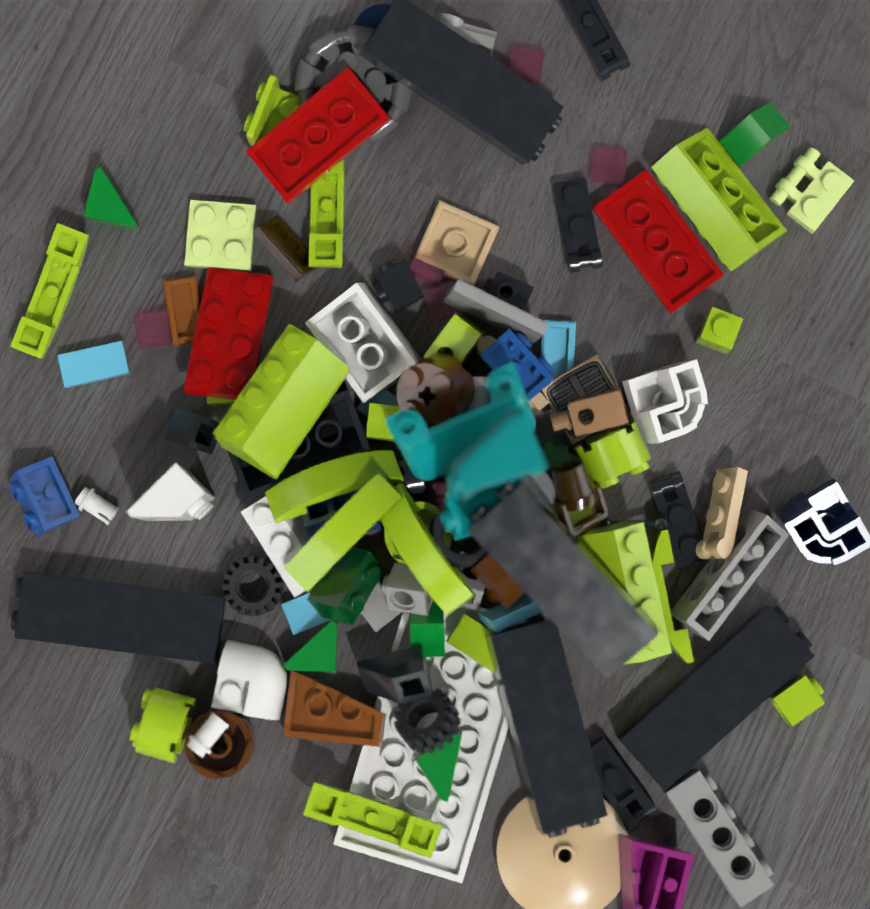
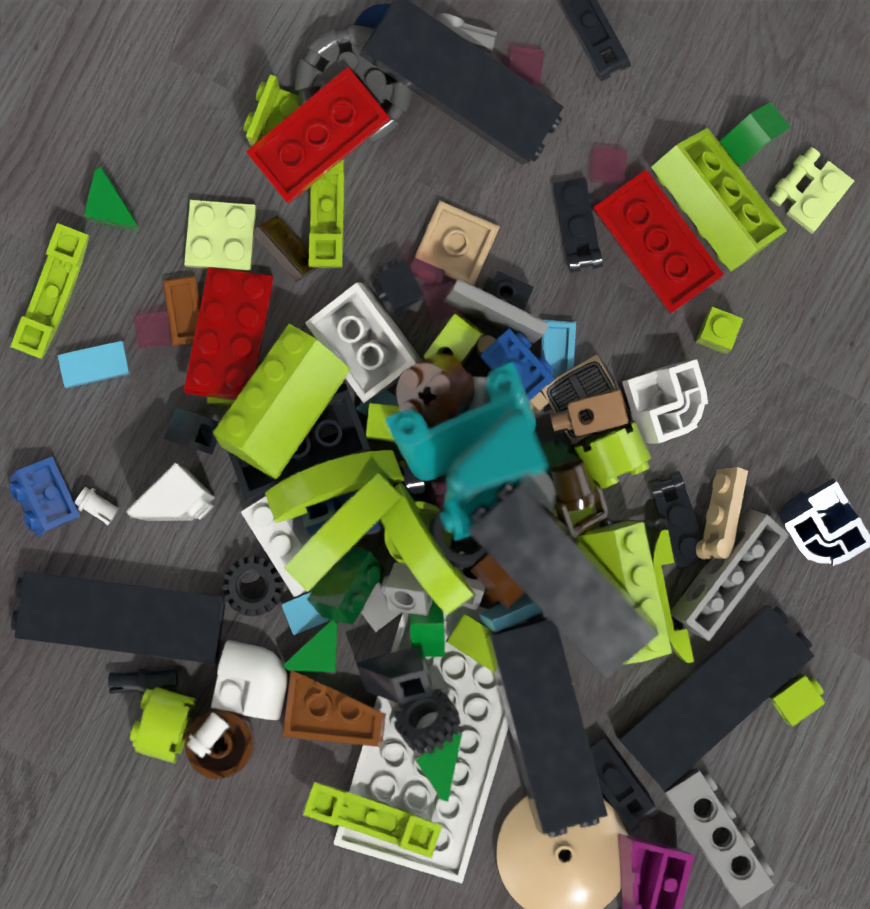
(142, 680): none -> black pin

